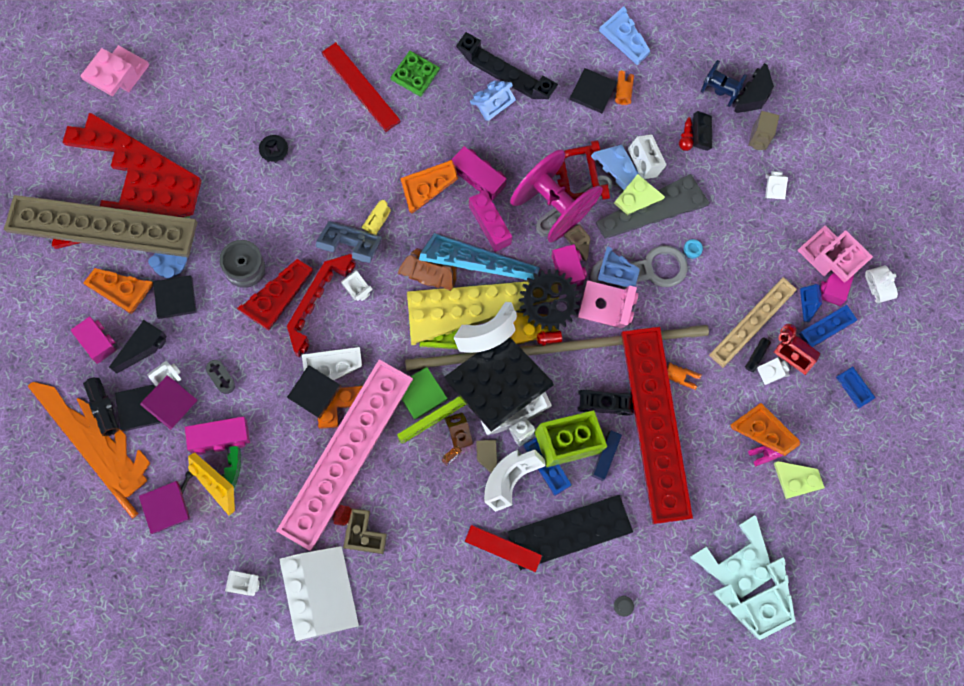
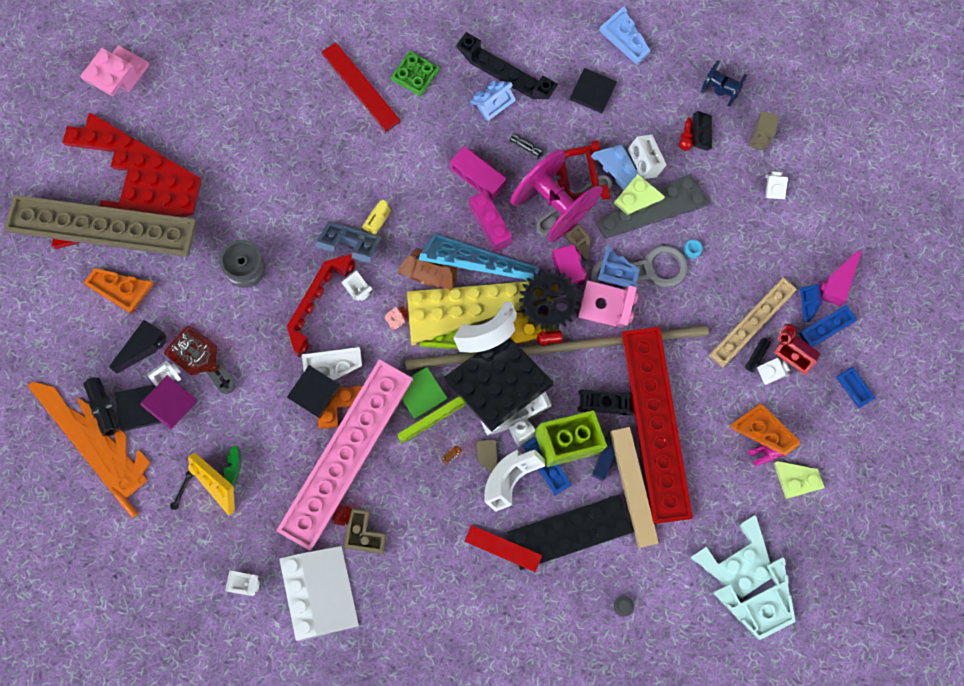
(93, 340): dark pink brick -> none
(164, 507): magenta tile -> none
(167, 265): medium blue piece -> none
(174, 297): black tile -> none
(193, 352): none -> clear red tile
(217, 435): dark pink brick -> none
(269, 142): black gear -> none
(276, 295): red wing -> none
(396, 317): none -> clear red piece
(427, 184): orange wing -> none
(459, 430): reddish brown bracket -> none
(526, 146): none -> black axle
(624, 88): orange hinge -> none
(634, 487): none -> tan tile
(678, 375): orange hinge -> none
(755, 92): black slope -> none
(834, 253): bright pink bracket -> none
(881, 283): white beam -> none

